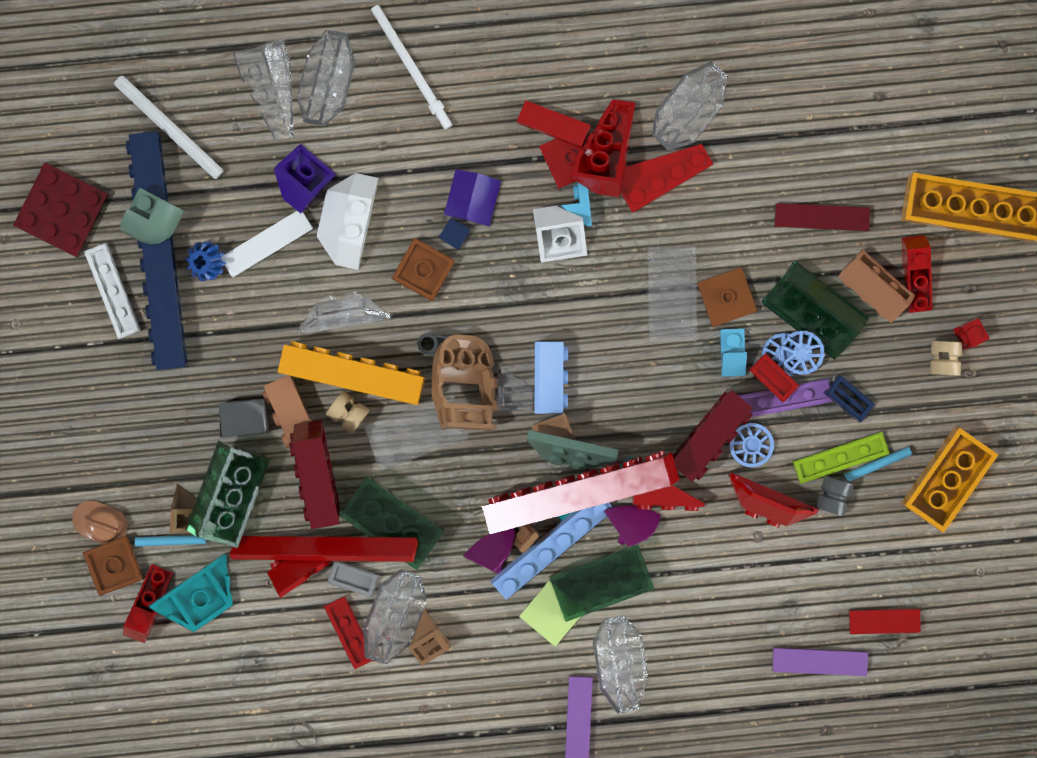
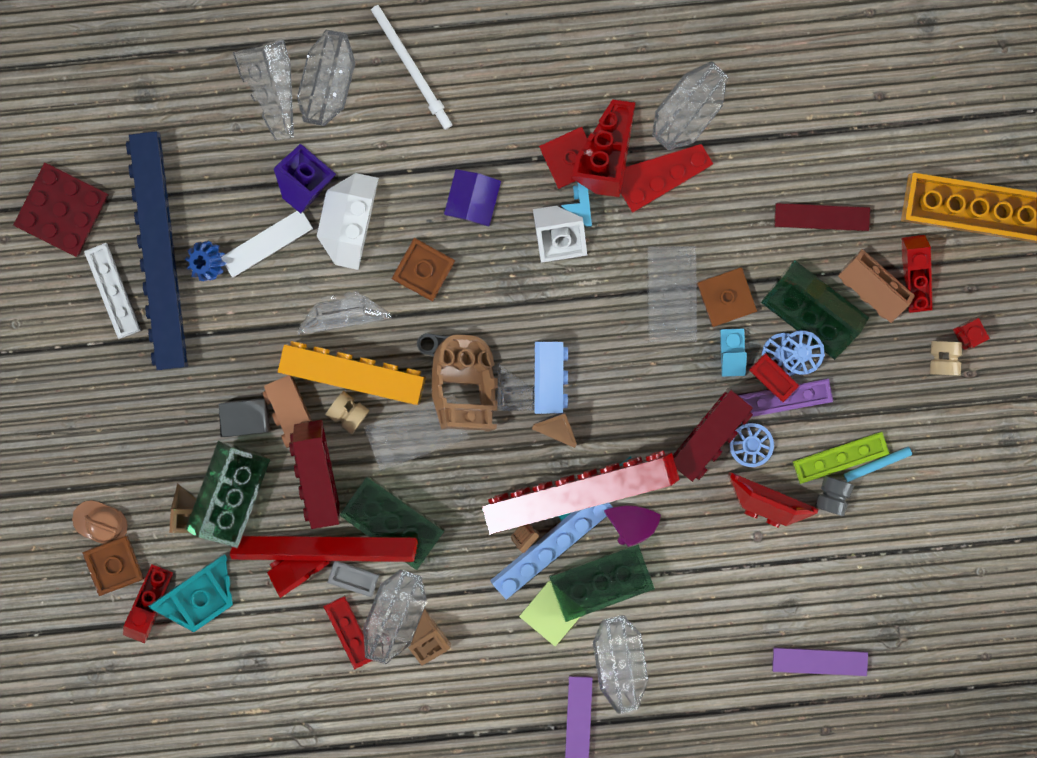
(150, 218): sand green brick -> none
(168, 127): white axle -> none
(169, 540): medium azure bar -> none
(454, 233): dark blue tile -> none
(492, 550): magenta shield -> none
(553, 124): red tile -> none
(570, 452): sand green wing -> none
(667, 499): red slope -> none
(834, 387): dark blue tile -> none
(884, 621): red tile -> none
(949, 479): light orange brick -> none

